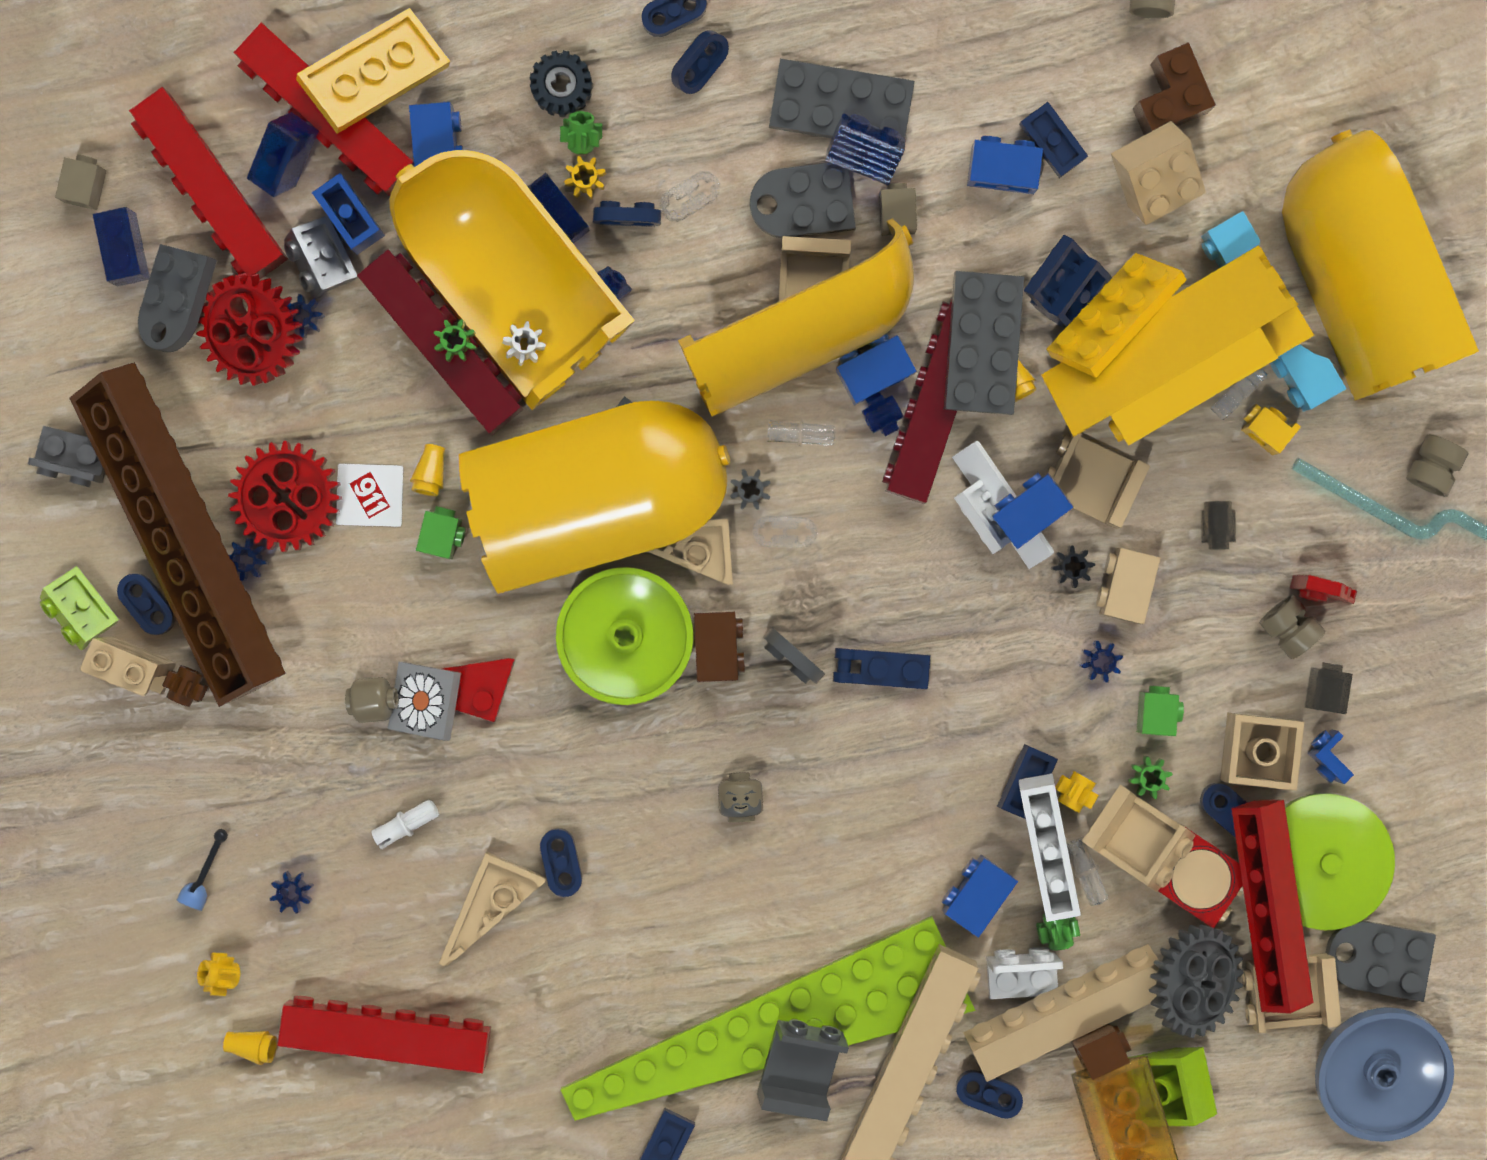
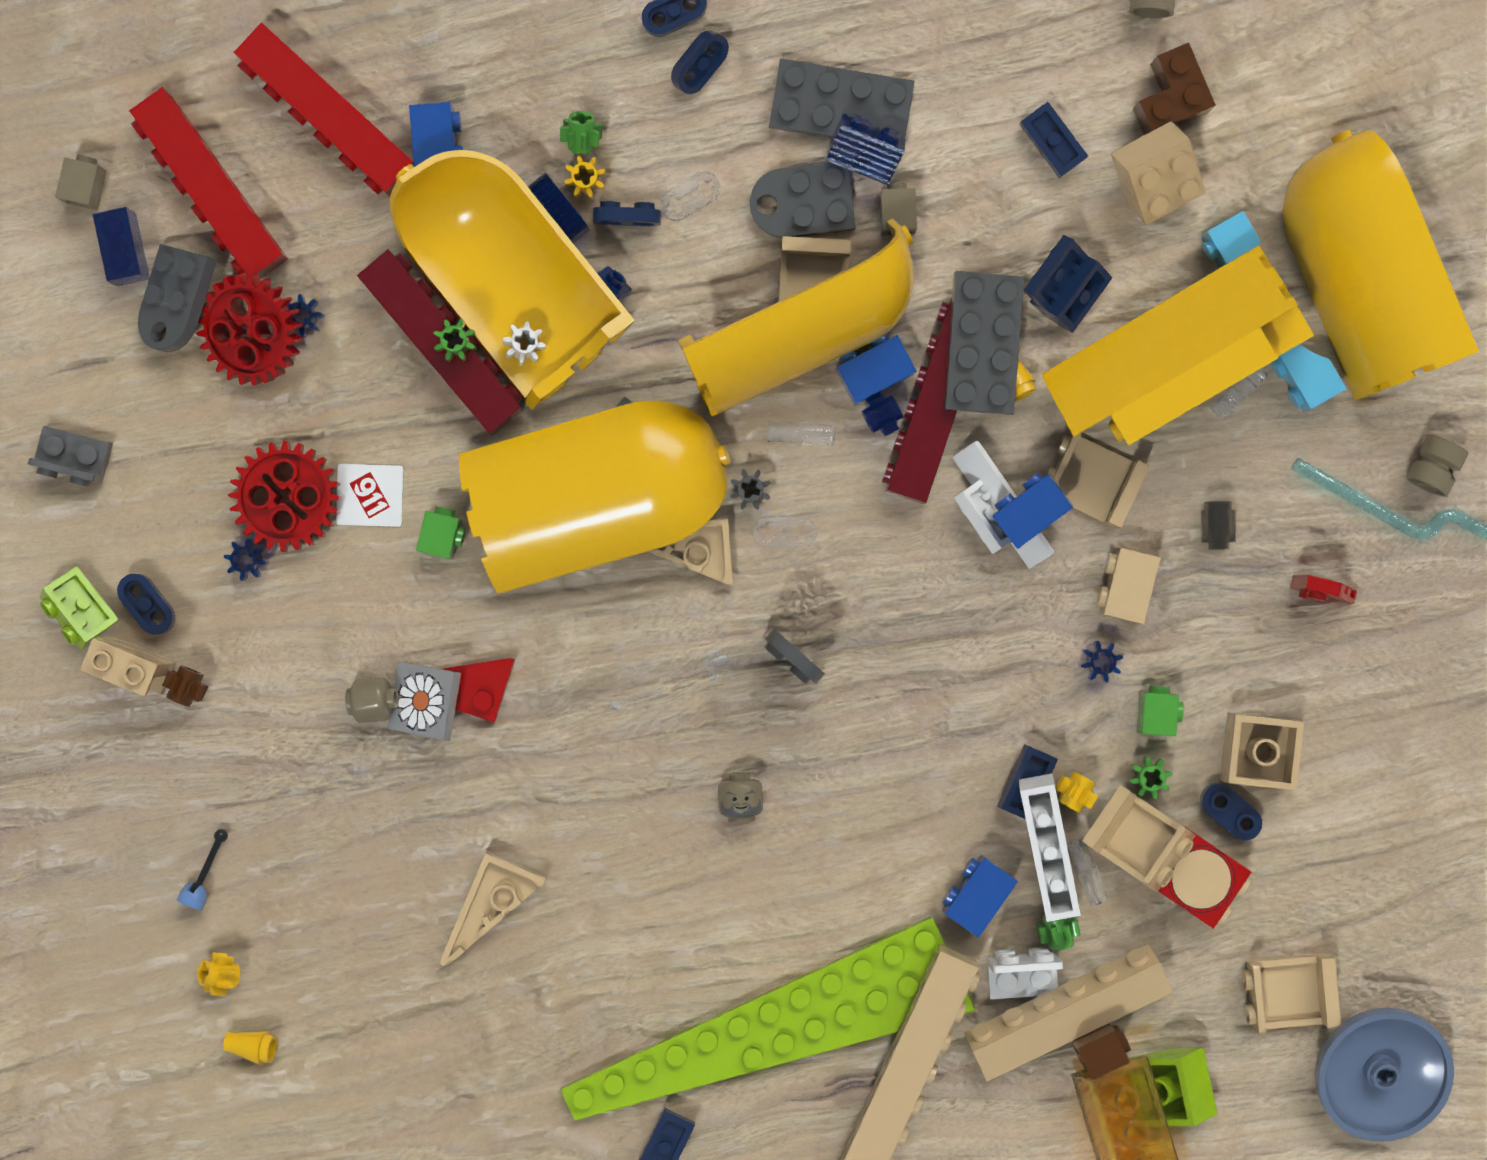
(176, 533): reddish brown brick -> none
(282, 154): clear blue brick -> none
(282, 893): clear blue gear -> none
(319, 257): flat silver bracket -> none
(348, 214): blue brick -> none
(373, 70): yellow plate -> none
(384, 1035): red brick -> none
(404, 824): white axle -> none
(429, 471): yellow cone -> none
(545, 75): black bush -> none
(561, 861): dark blue plate -> none
(624, 636): lime dish -> none
(717, 646): reddish brown brick -> none
(800, 1069): dark grey panel -> none
(883, 668): dark blue plate -> none
(988, 1093): dark blue plate -> none
(1005, 165): blue brick -> none
(1078, 558): black gear -> none
(1116, 314): yellow plate -> none
(1196, 980): dark grey gear -> none
(1269, 428): yellow brick -> none
(1272, 906): red brick -> none
(1293, 628): dark tan wheel -> none
(1328, 689): clear smoke brick -> none
(1329, 765): blue bracket -> none
(1338, 859): lime dish -> none
(1384, 959): dark grey plate -> none

